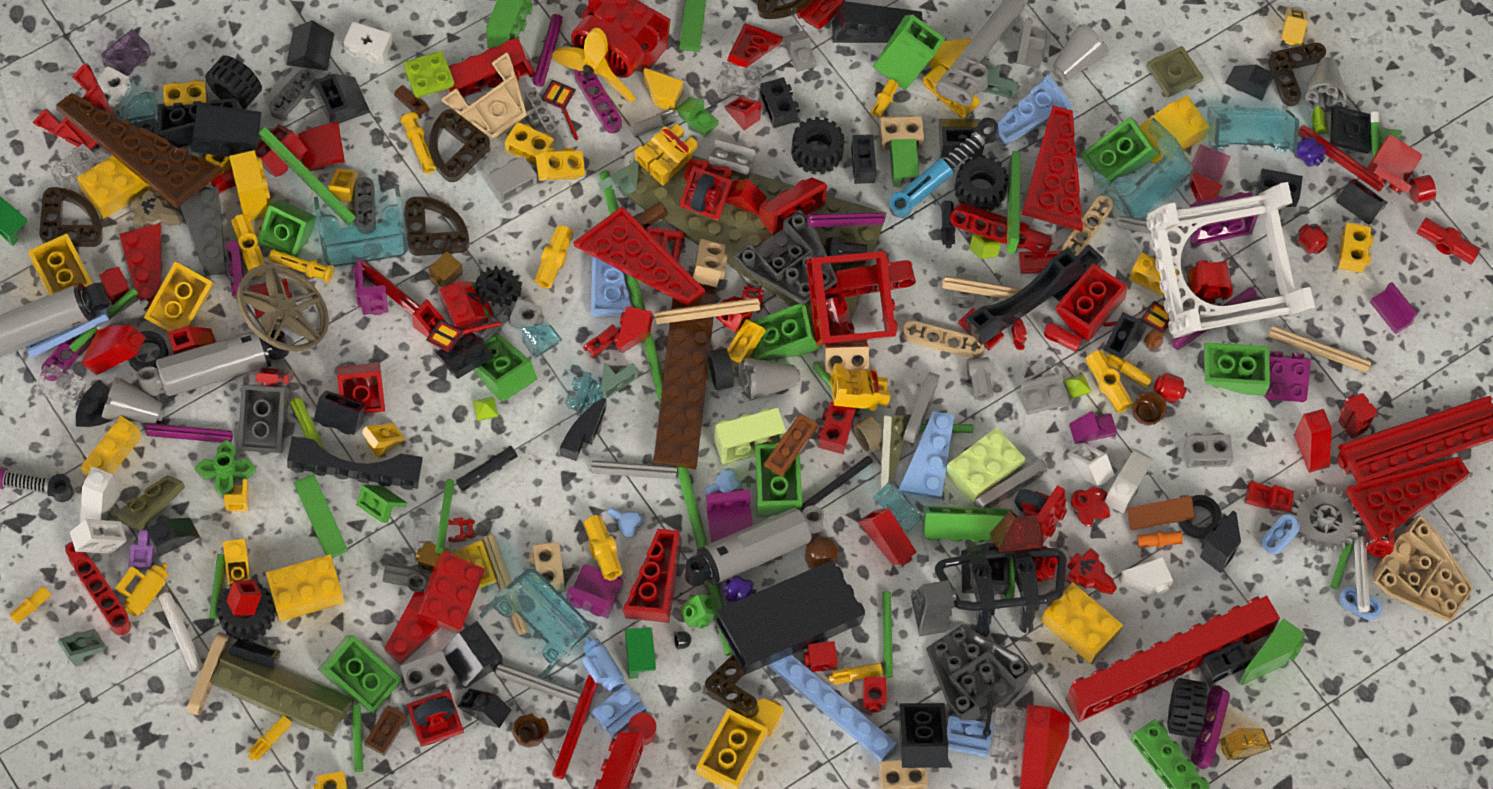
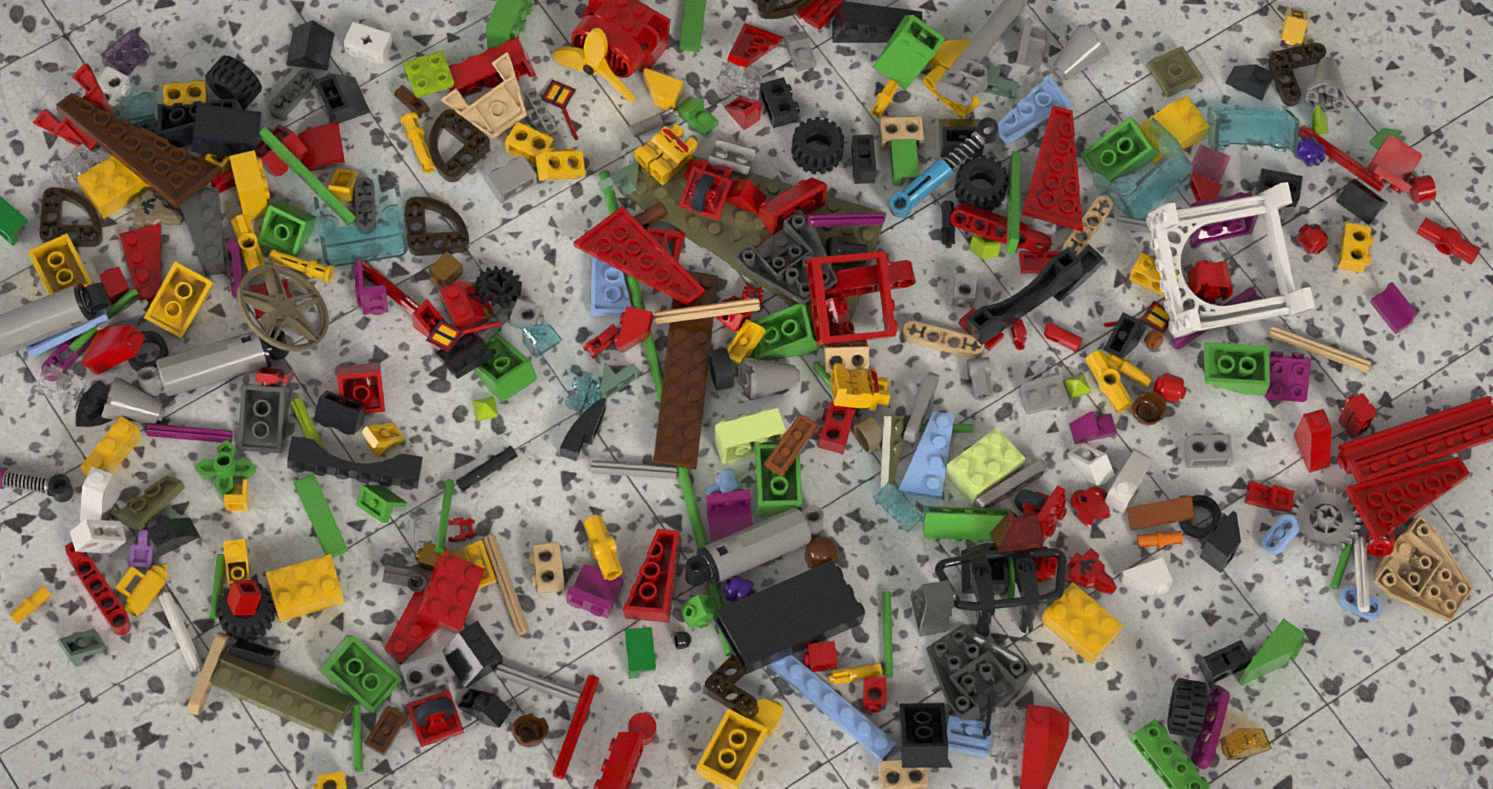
(190, 338): red slope -> none
(269, 738): yellow piece -> none
(545, 613): clear light blue windscreen -> none
(547, 50): magenta axle -> none
(554, 256): yellow piece -> none
(595, 100): magenta beam -> none
(602, 666): light blue piece -> none
(618, 710): light blue plate -> none
(627, 521): light blue rock -> none
(709, 263): tan brick -> none
(838, 482): black bar -> none
(888, 536): red slope -> none
(979, 287): tan axle -> none
(1091, 302): red slope -> none
(1170, 659): red brick -> none
(1350, 129): black plate -> none
(1375, 133): bright green bar -> none

